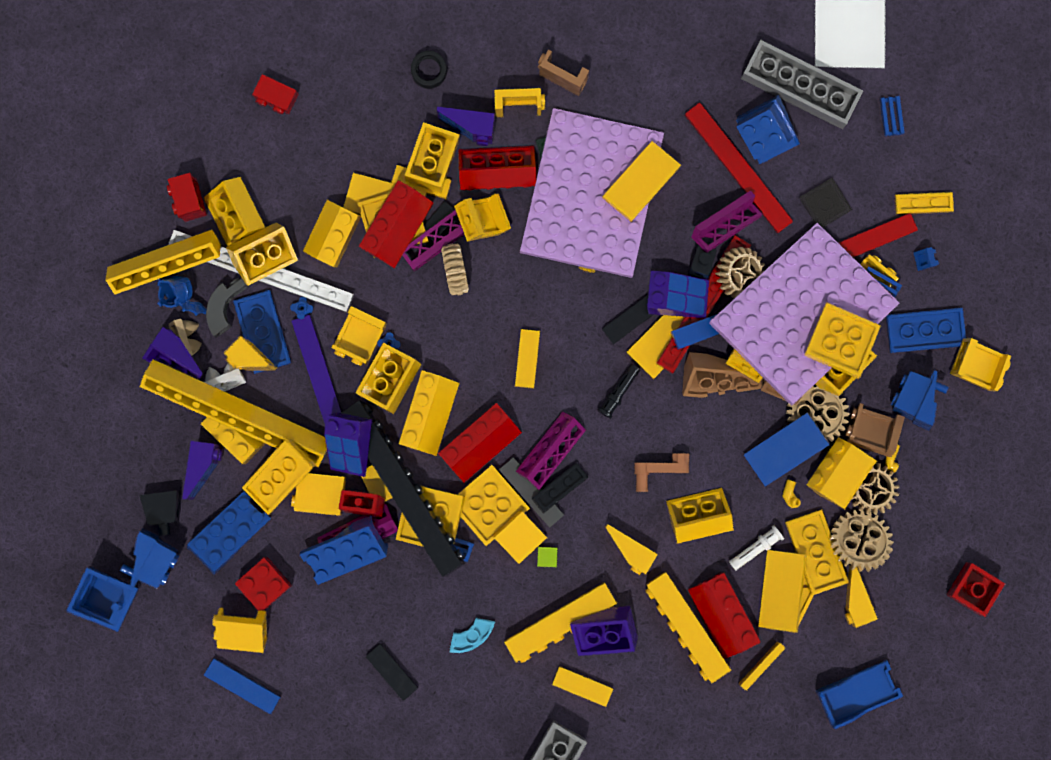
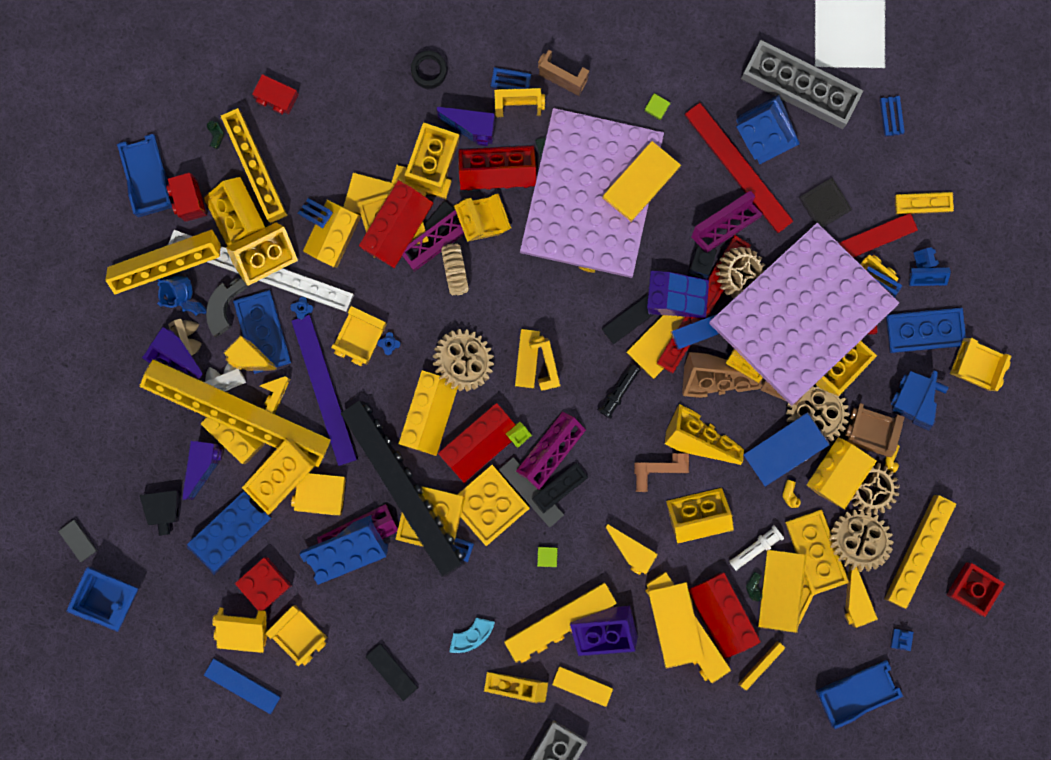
(77, 541): none -> dark grey tile
(145, 176): none -> blue piece
(152, 560): blue piece -> none
(217, 133): none -> clear green arm
(254, 165): none -> yellow brick
(278, 388): none -> yellow slope
(297, 635): none -> yellow panel
(308, 208): none -> blue tile
(347, 443): dark purple slope -> none
(361, 503): red brick -> none
(375, 484): yellow tile -> none
(388, 378): yellow slope -> none
(463, 360): none -> tan gear
(512, 73): none -> blue tile
(516, 687): none -> yellow slope
(518, 434): none -> lime tile
(519, 536): yellow tile -> none
(552, 380): none -> yellow panel
(657, 106): none -> lime tile
(676, 625): none -> yellow tile
(694, 437): none -> yellow wedge
(752, 587): none -> clear green arm
(842, 340): yellow plate -> none
(901, 639): none -> blue tile
(920, 551): none -> yellow brick
(929, 276): none -> blue tile

